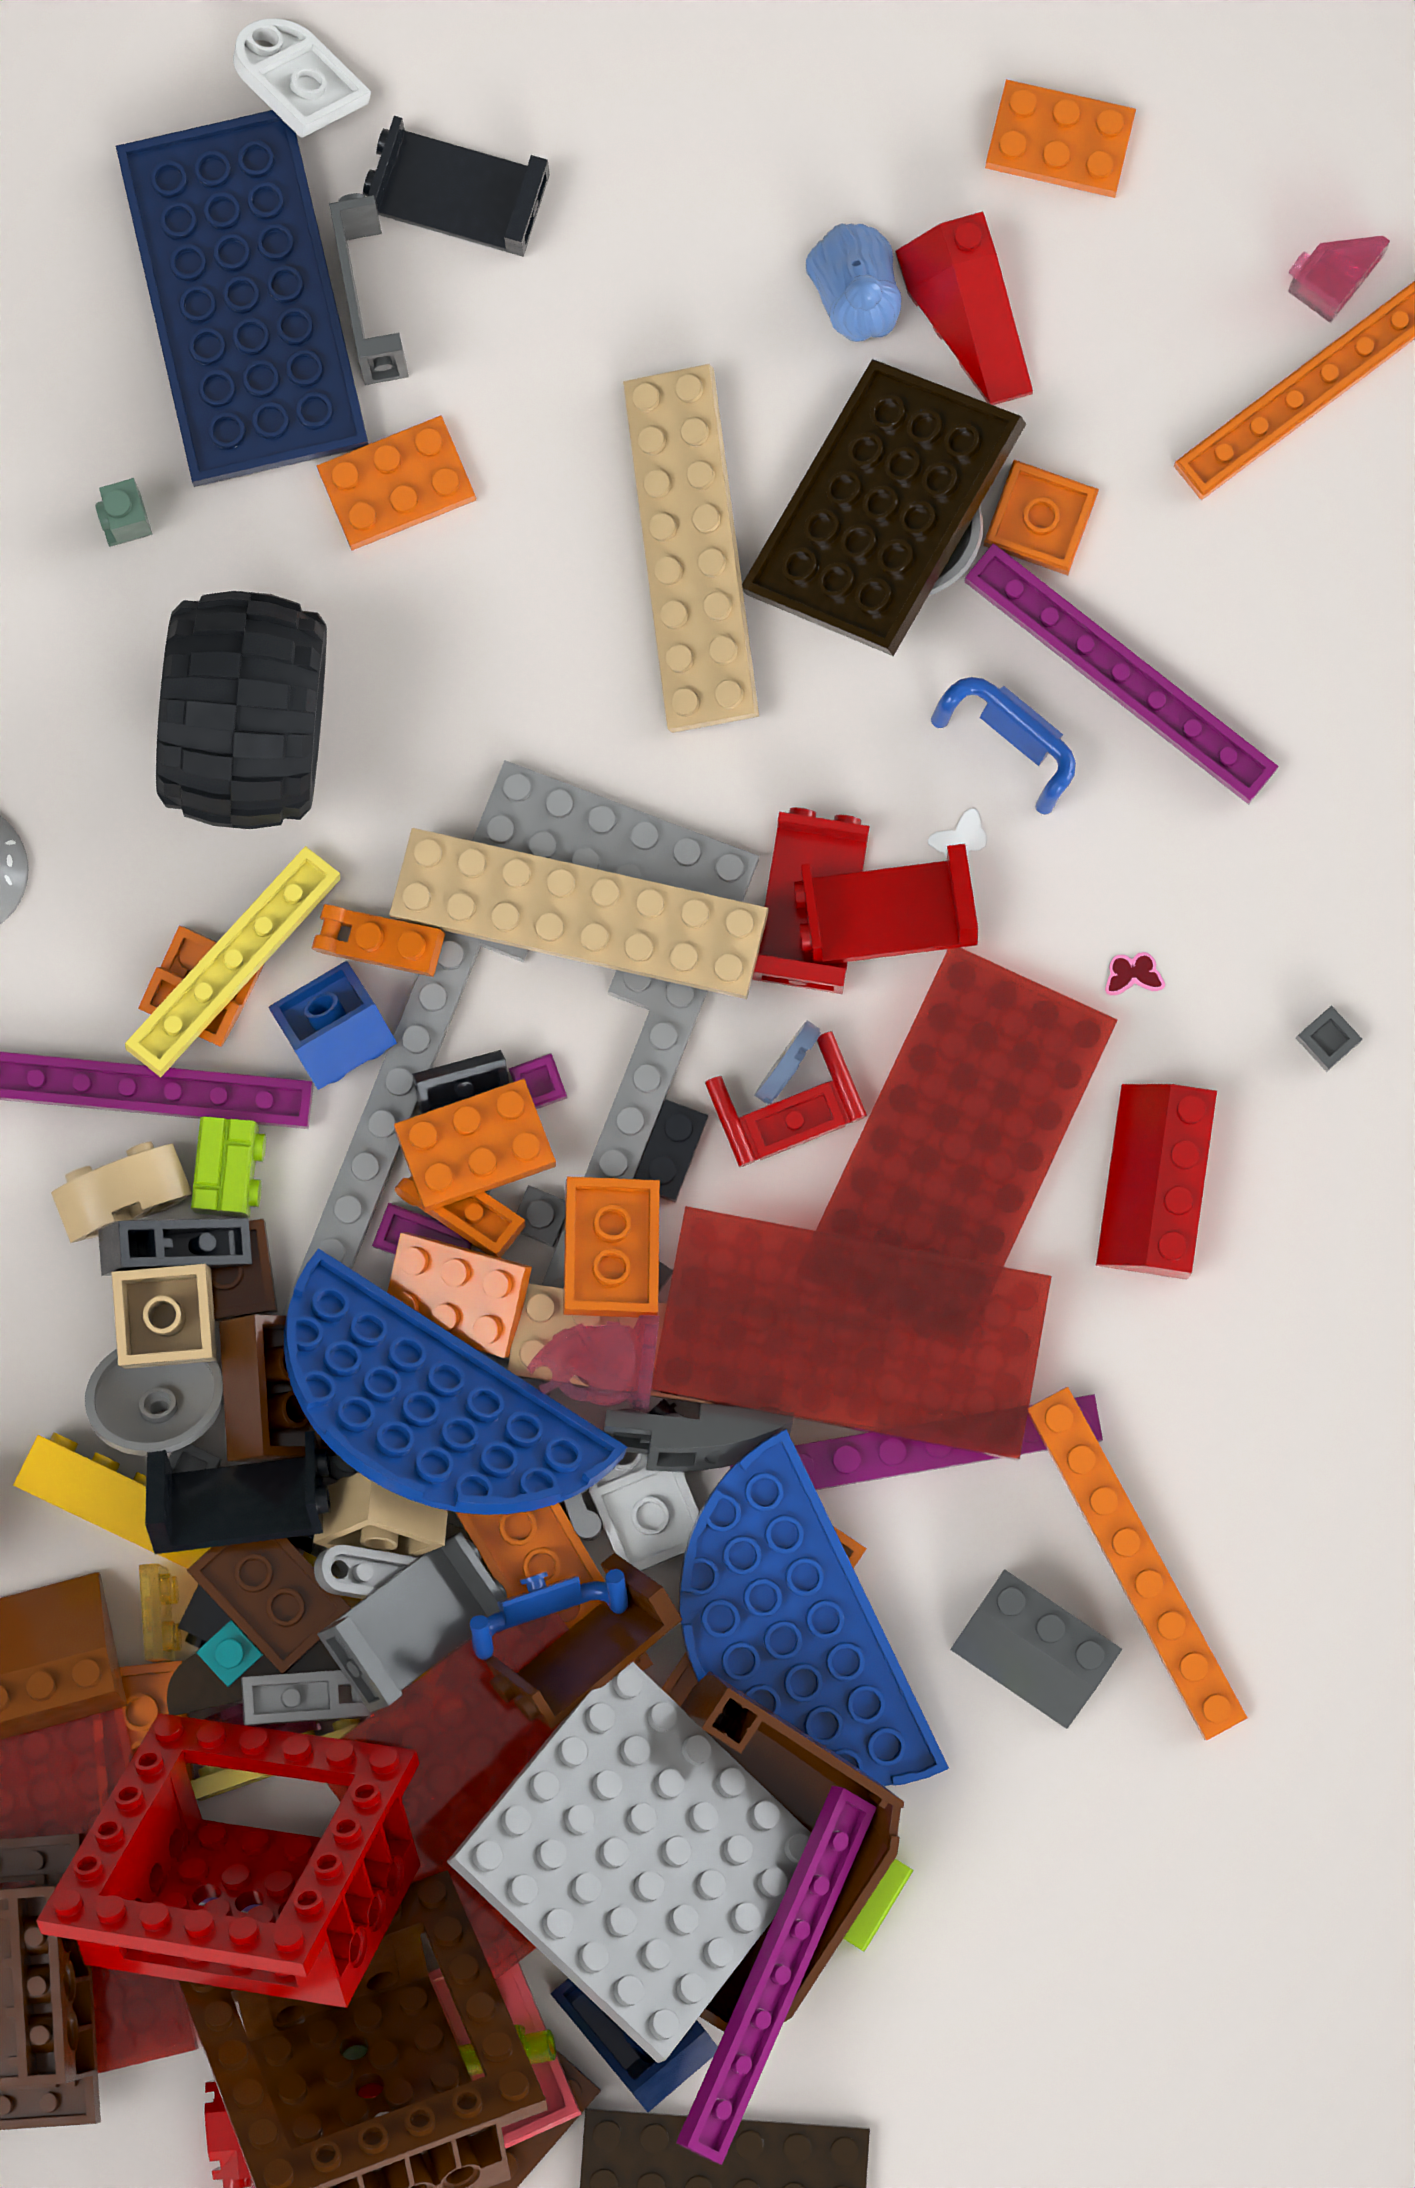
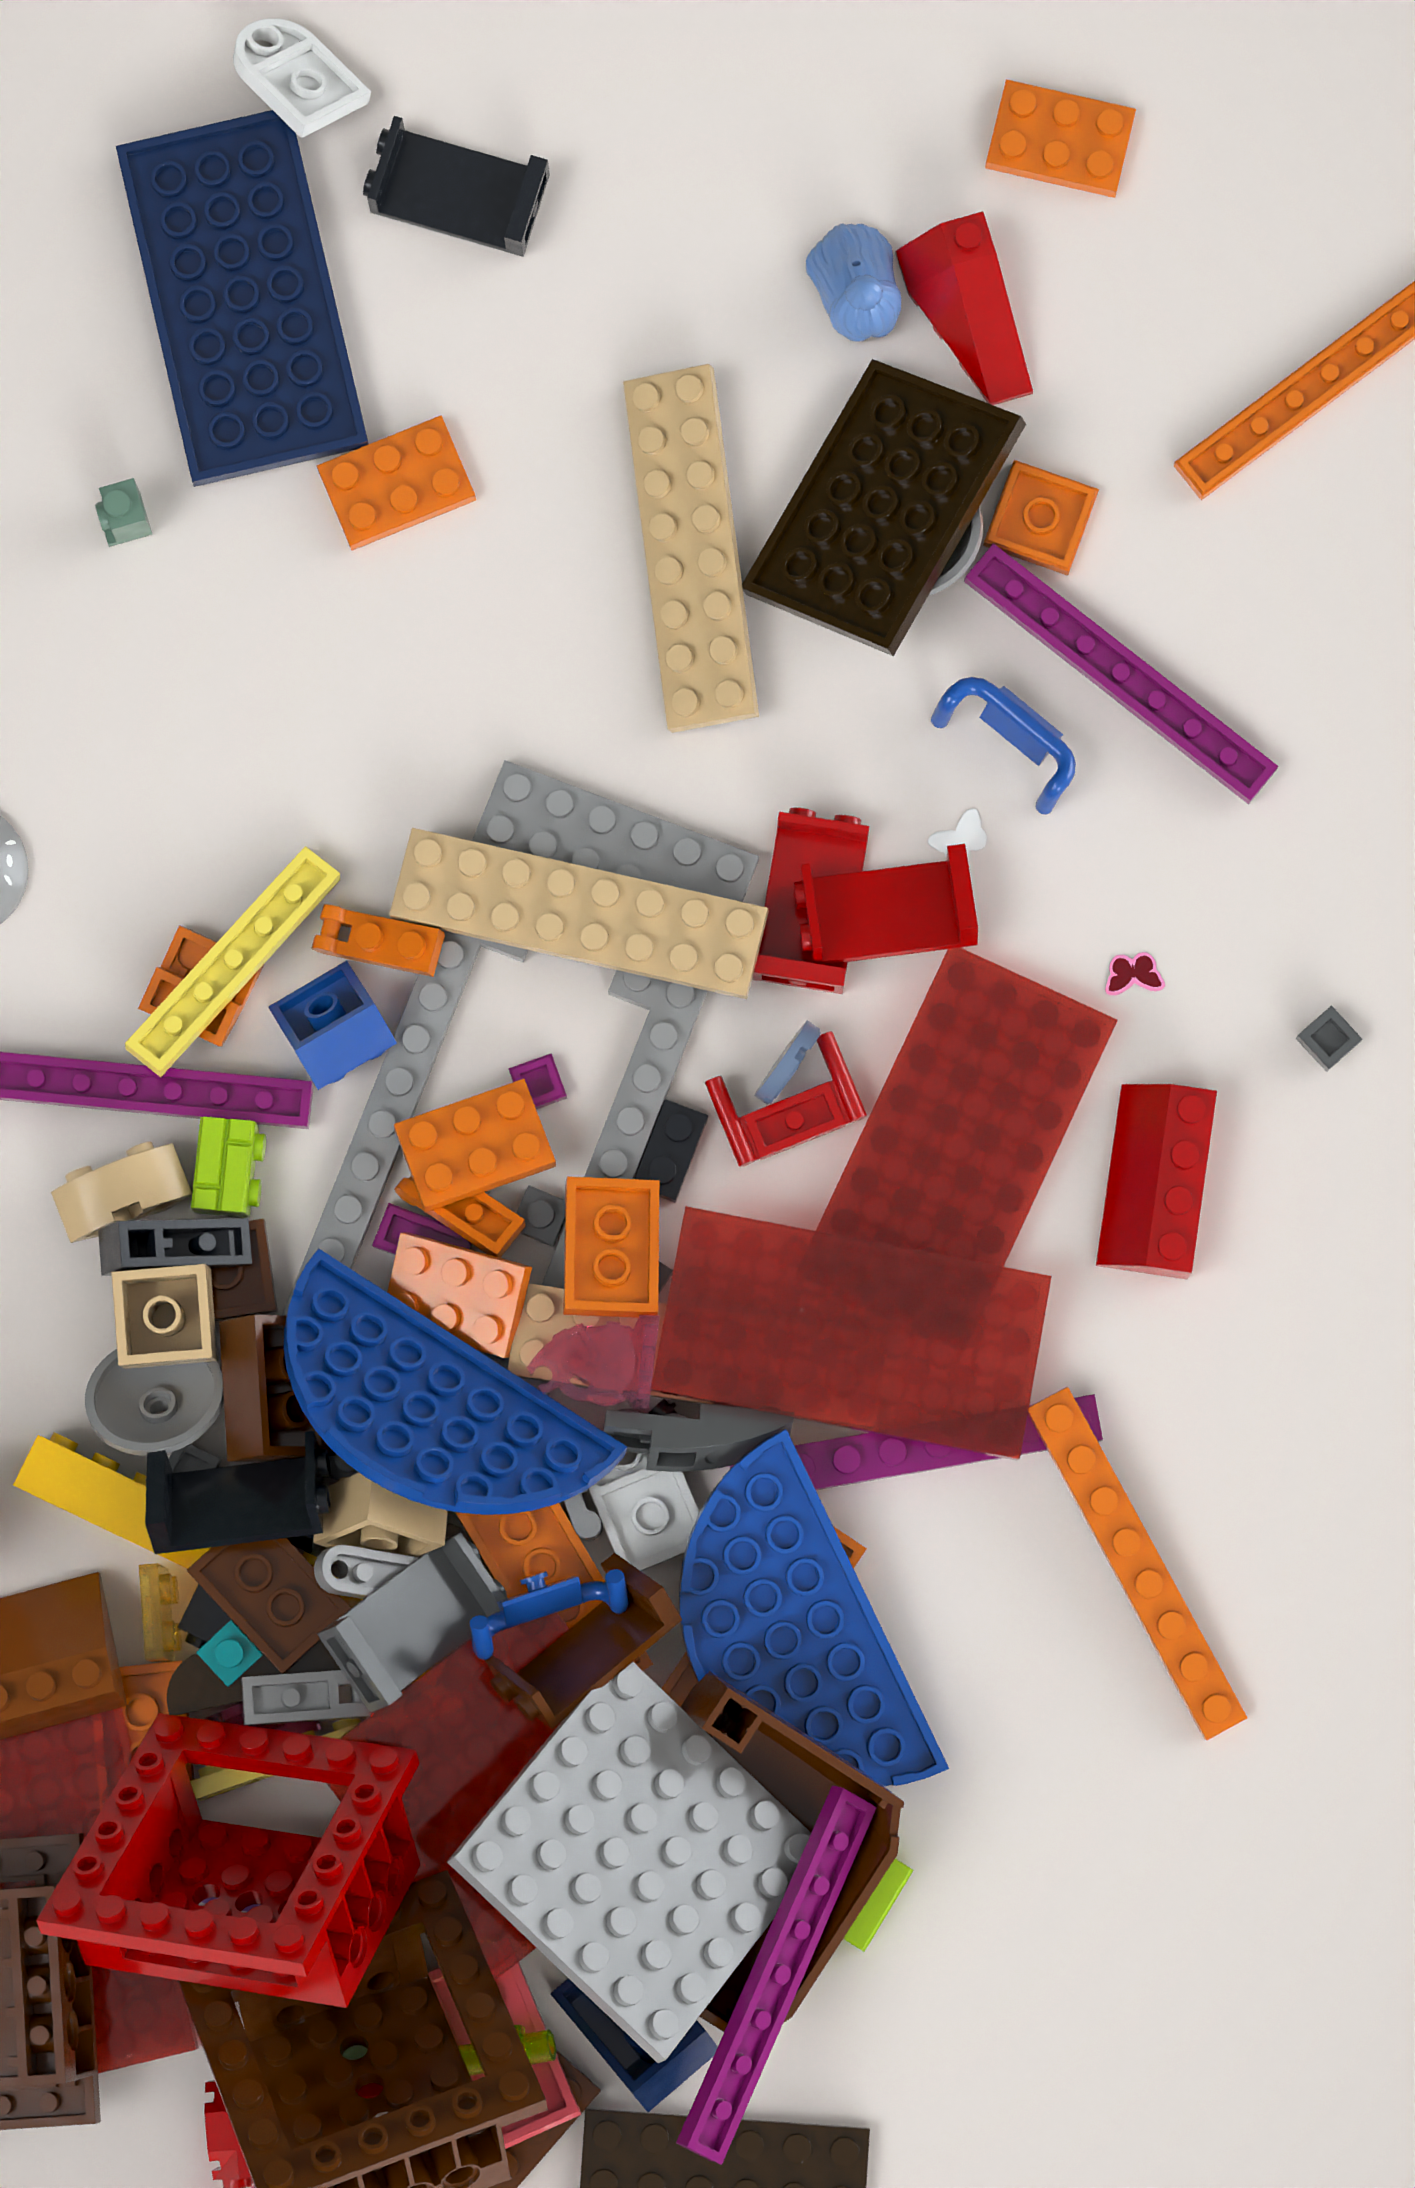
(241, 709): black tyre -> none
(381, 356): dark grey panel -> none
(459, 1080): black plate -> none
(1036, 1649): dark grey slope -> none
(1335, 273): clear pink slope -> none

